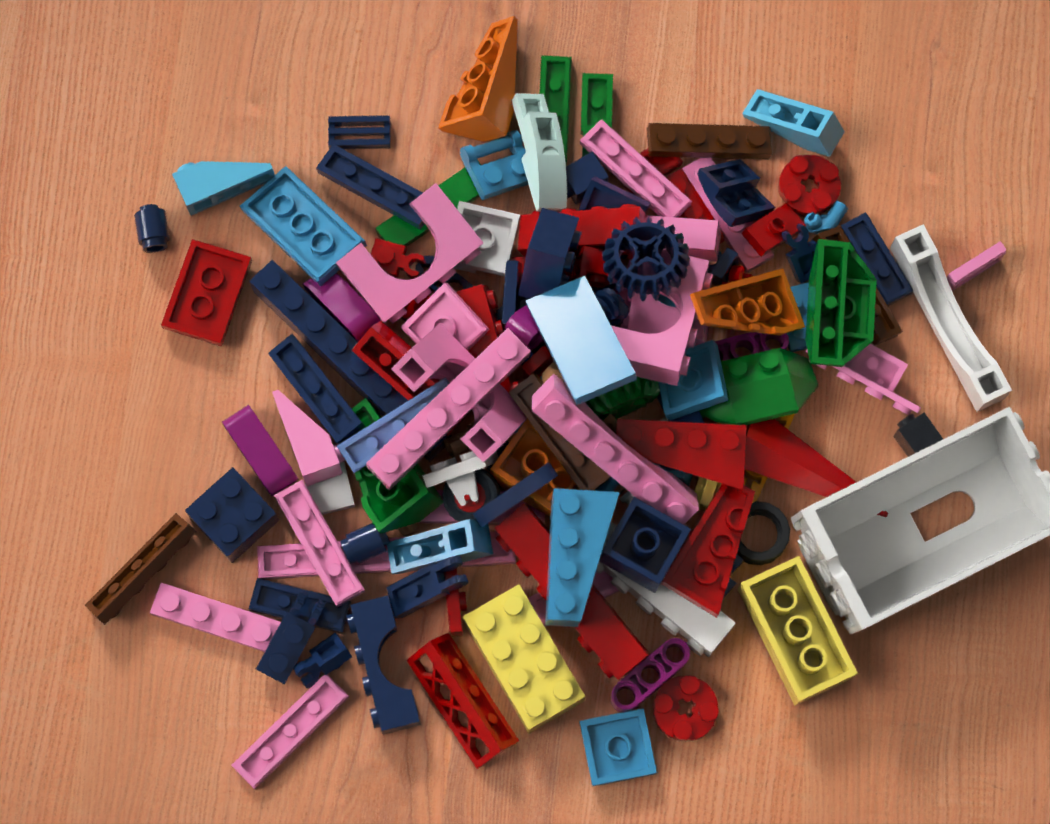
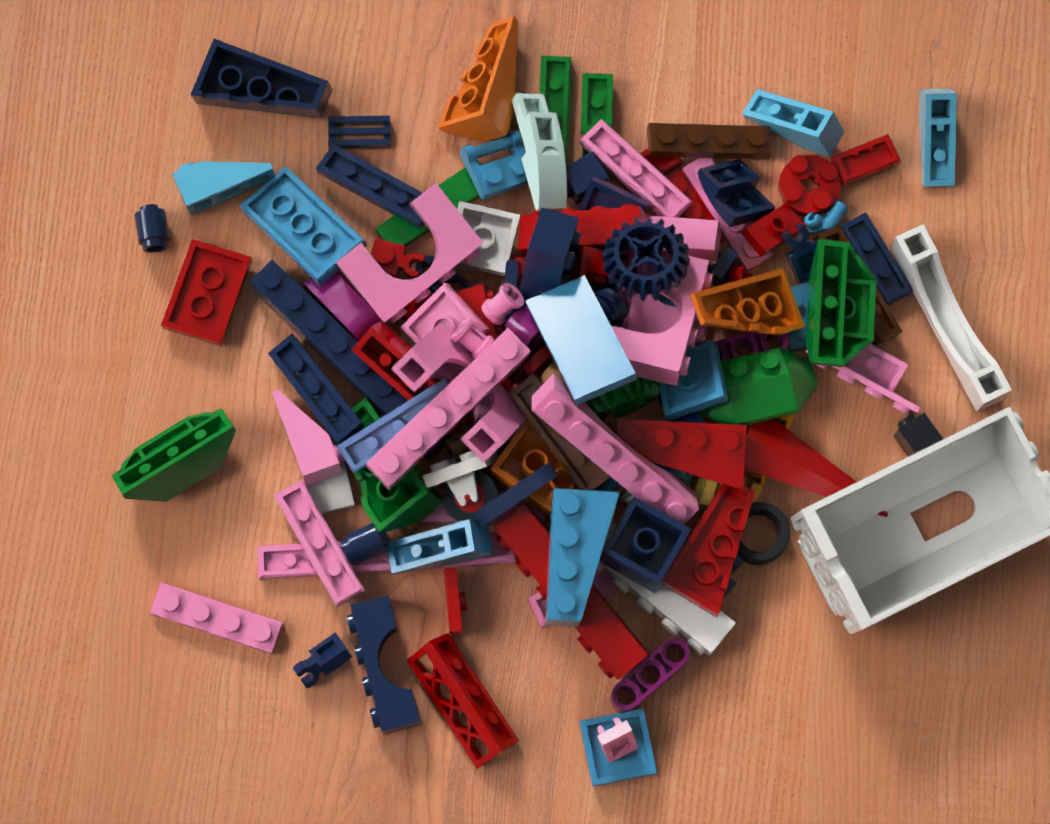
(140, 568): reddish brown plate -> none
(176, 457): none -> green wedge
(232, 515): dark blue brick -> none
(255, 83): none -> dark blue wedge
(260, 450): magenta beam -> none
(276, 599): dark blue tile -> none
(289, 640): dark blue hinge -> none
(290, 731): bright pink tile -> none
(425, 586): dark blue hinge -> none
(472, 338): none -> bright pink bush
(503, 303): none -> bright pink bush
(524, 658): light yellow brick -> none
(617, 740): none -> bright pink tile
(690, 690): red plate -> none
(797, 630): light yellow brick -> none
(866, 160): none -> red plate
(938, 136): none -> medium azure slope
(976, 266): bright pink tile -> none

